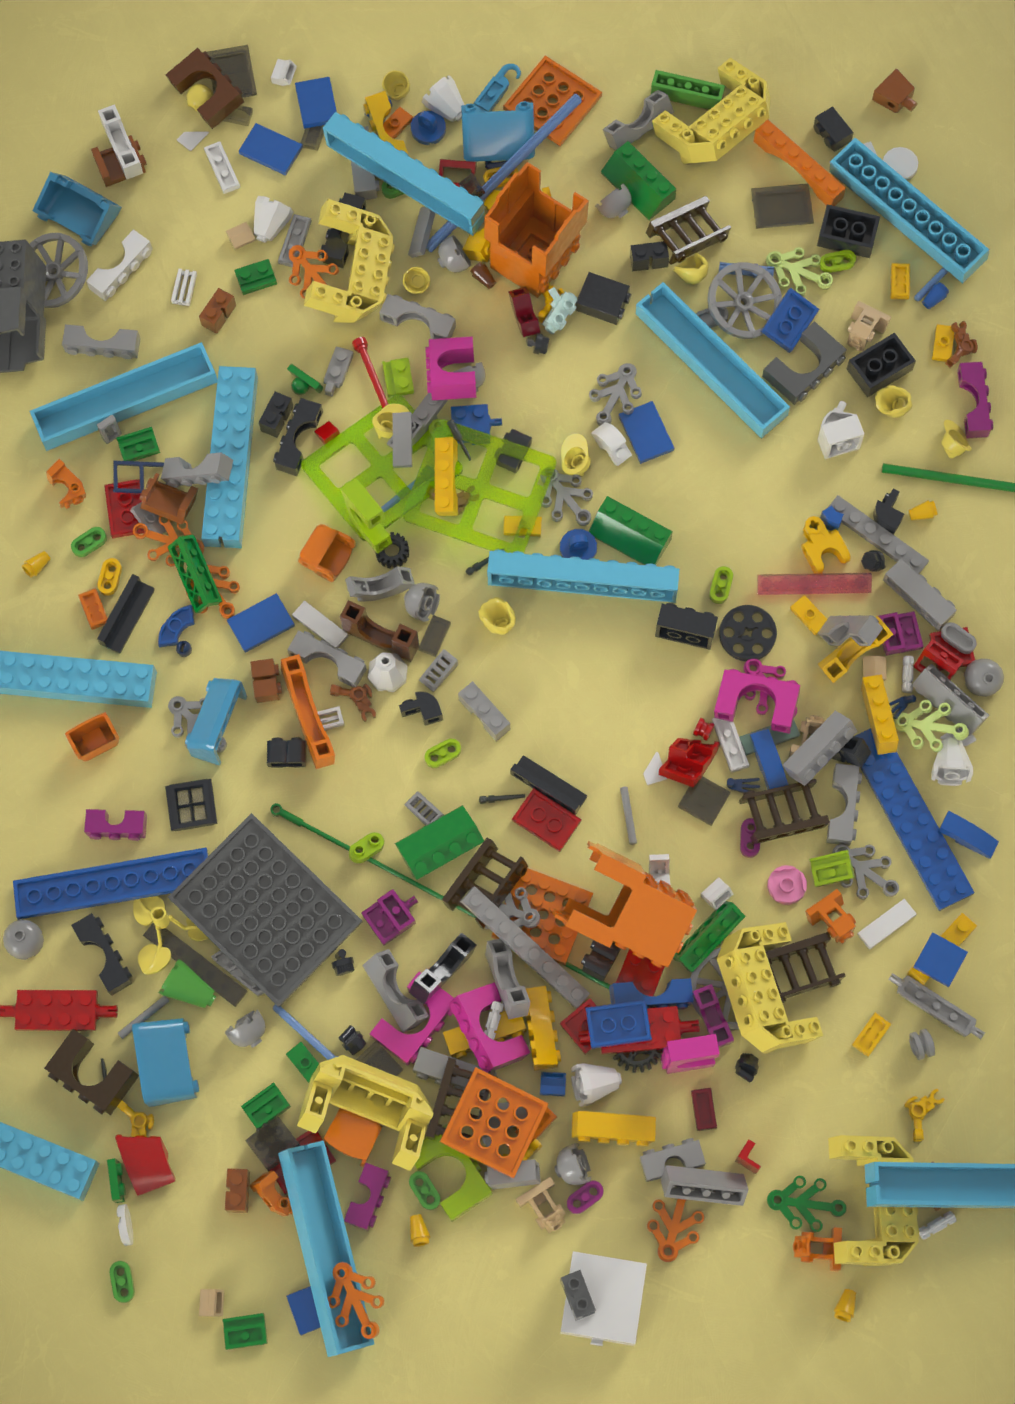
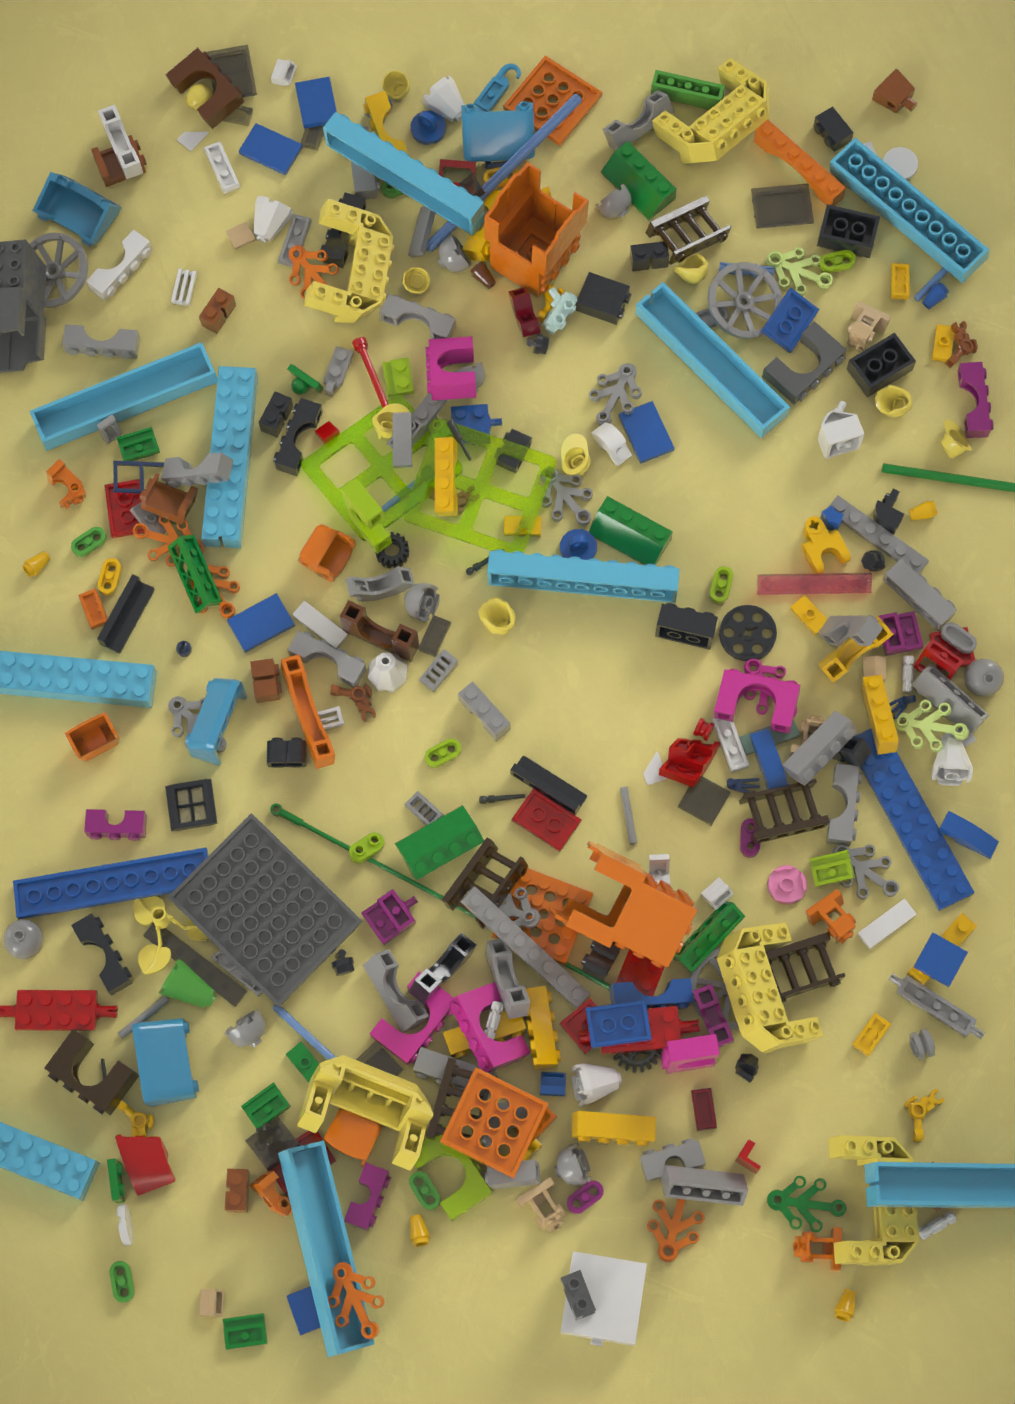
(174, 626): blue tile -> none
(255, 276): green plate -> none
(352, 1040): black piece -> none
(397, 122): orange plate -> none
(424, 703): black brick -> none

